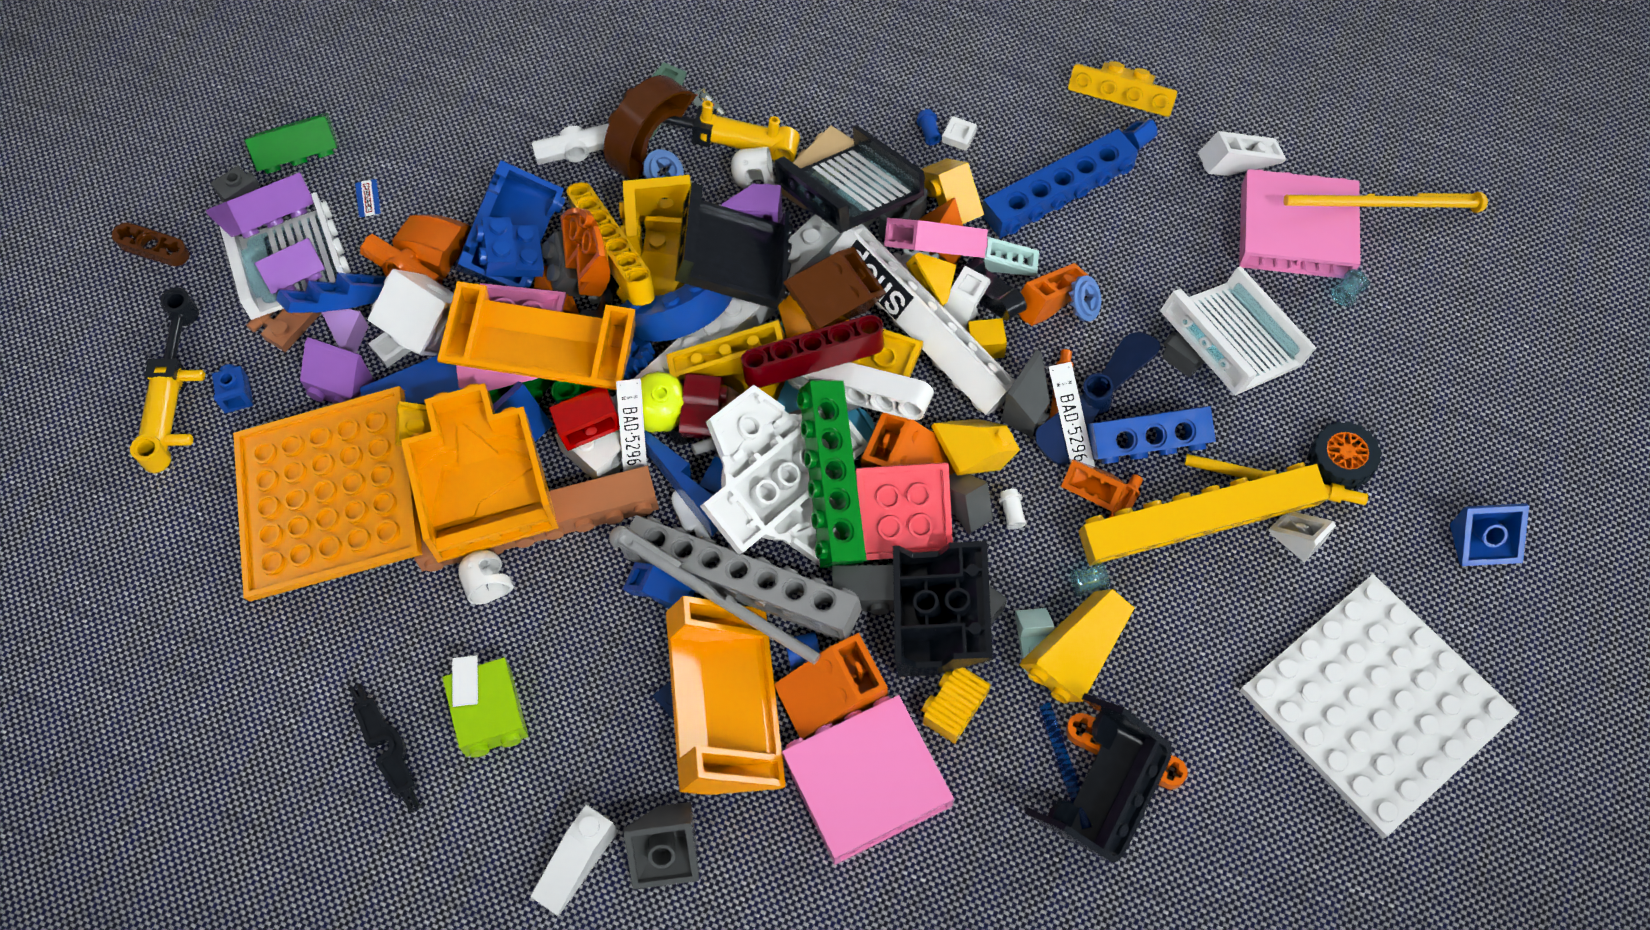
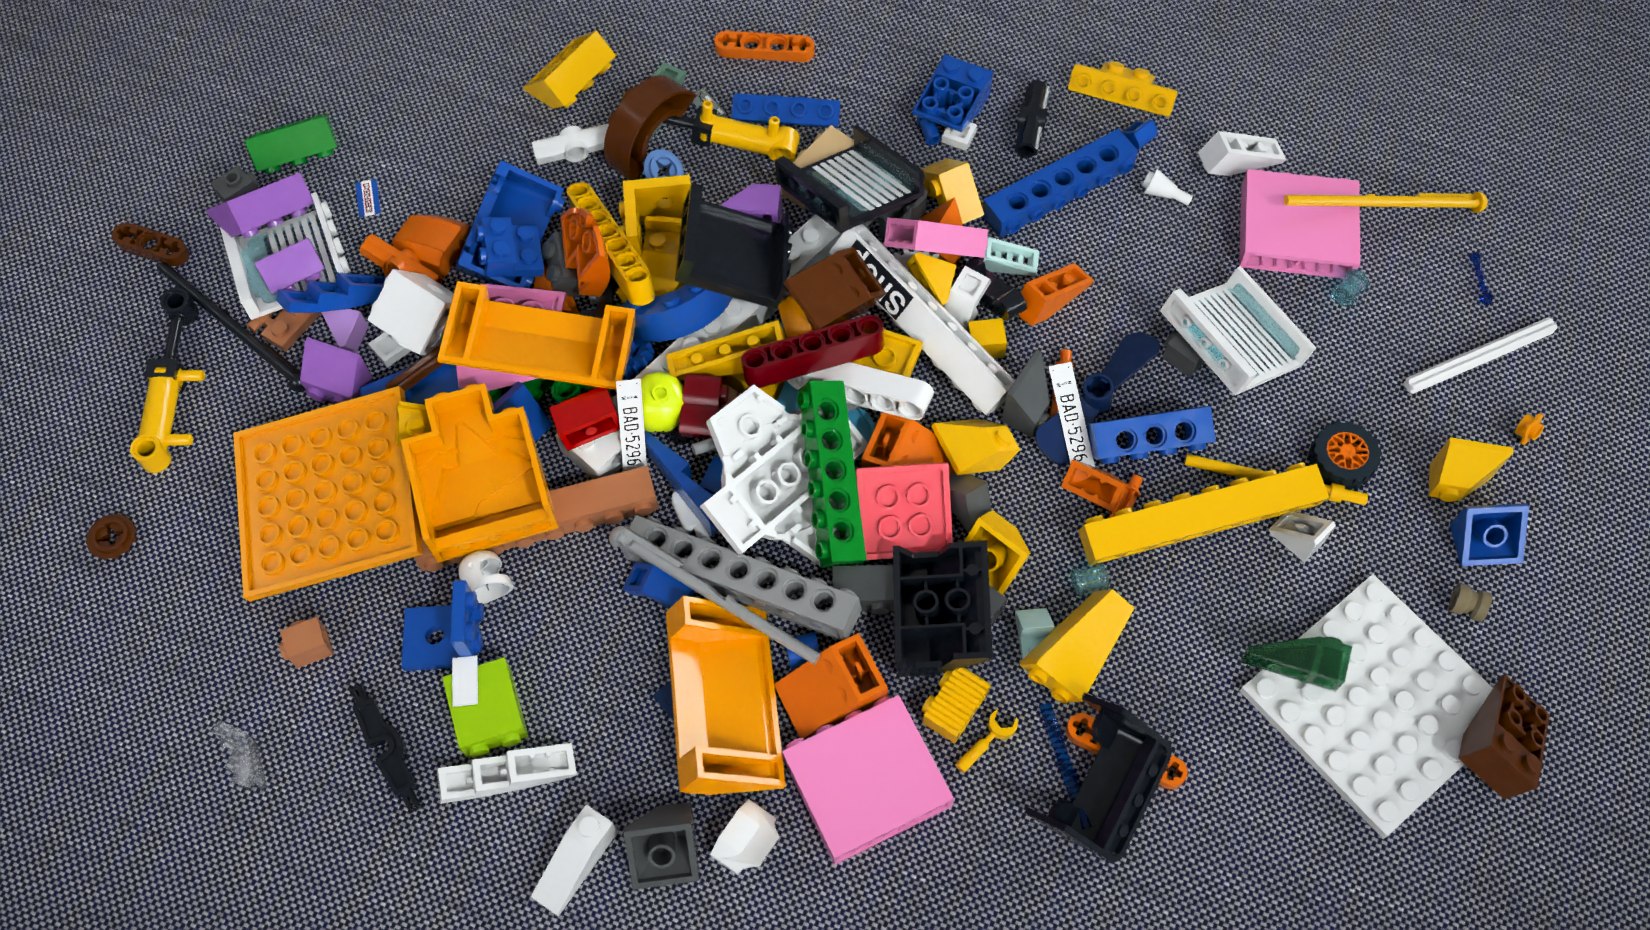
(101, 532): none -> reddish brown gear
(232, 388): blue brick -> none
(246, 759): none -> clear slope
(262, 349): none -> black bar
(305, 642): none -> nougat brick
(417, 371): none -> reddish brown axle
(460, 630): none -> blue bracket
(506, 773): none -> white slope
(571, 71): none -> yellow slope
(746, 838): none -> white slope
(752, 165): white helmet -> none
(764, 42): none -> orange beam
(789, 110): none -> blue bracket
(954, 93): none -> blue slope
(982, 745): none -> yellow piece
(1005, 548): none -> yellow slope
(1012, 508): white pin -> none
(1032, 119): none -> black piece
(1089, 308): medium blue gear -> none
(1159, 185): none -> white cone
(1309, 660): none -> clear green slope
(1464, 467): none -> yellow slope
(1468, 601): none -> dark tan wheel
(1480, 355): none -> white axle
(1486, 297): none -> clear blue hinge
(1506, 740): none -> reddish brown slope
(1529, 428): none -> light orange plate

